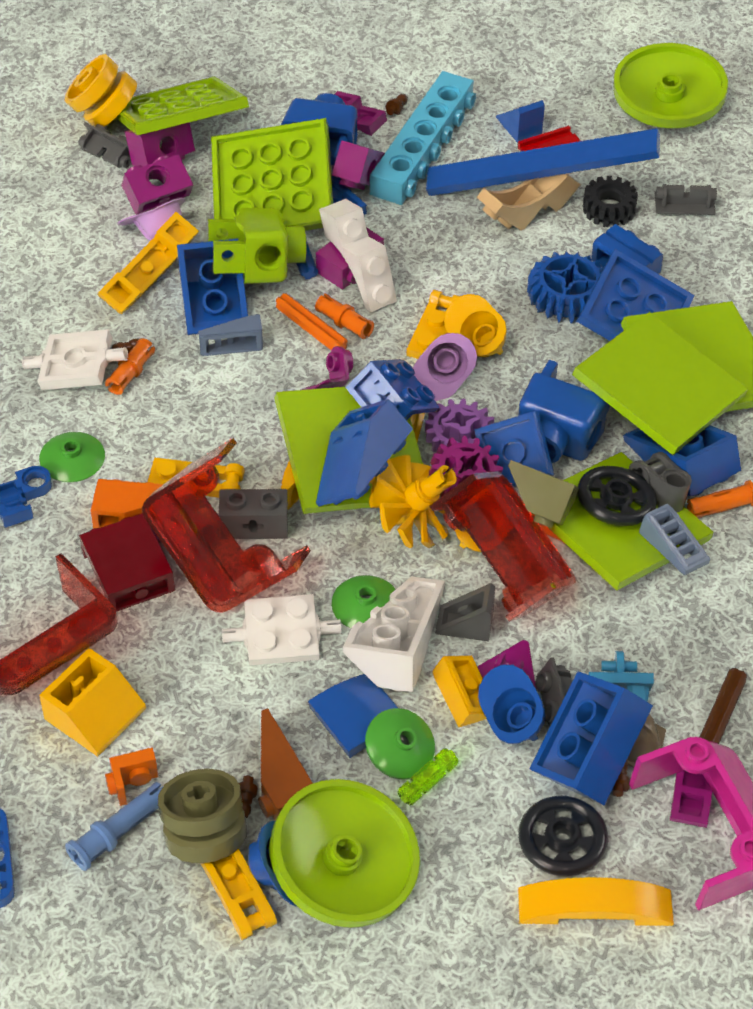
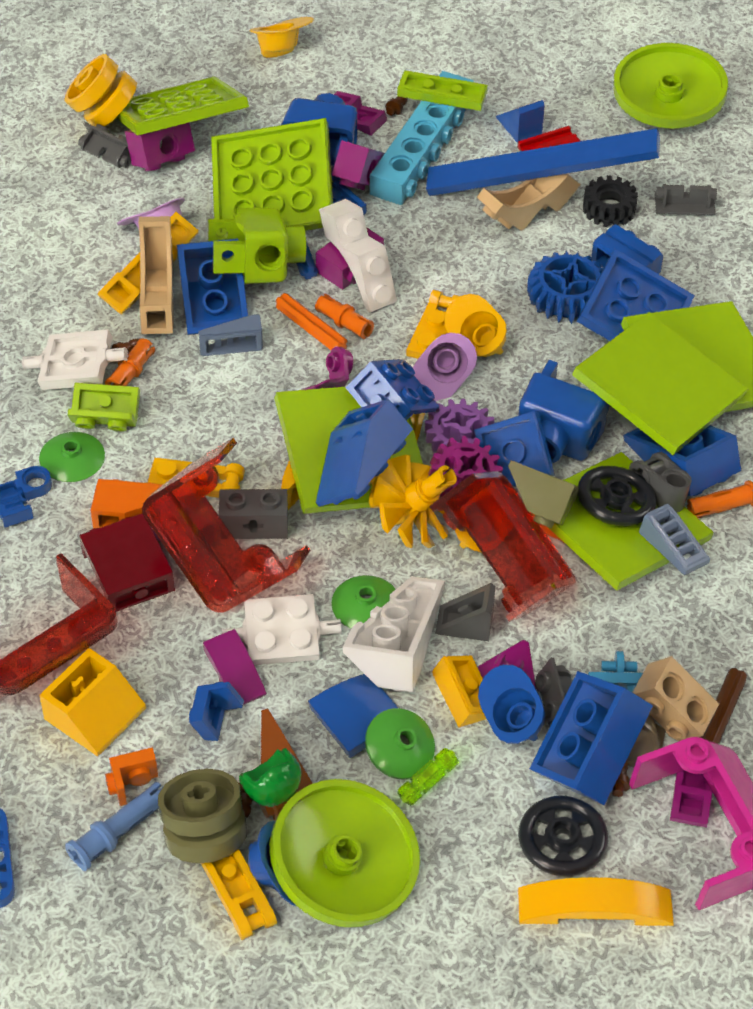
(105, 406): none -> lime bracket
(146, 196): magenta brick -> none
(156, 275): none -> tan arch
(209, 708): none -> blue bracket
(234, 665): none -> magenta slope
(273, 780): none -> green hair
(280, 37): none -> yellow piece
(442, 90): none -> lime tile
(676, 698): none -> tan brick

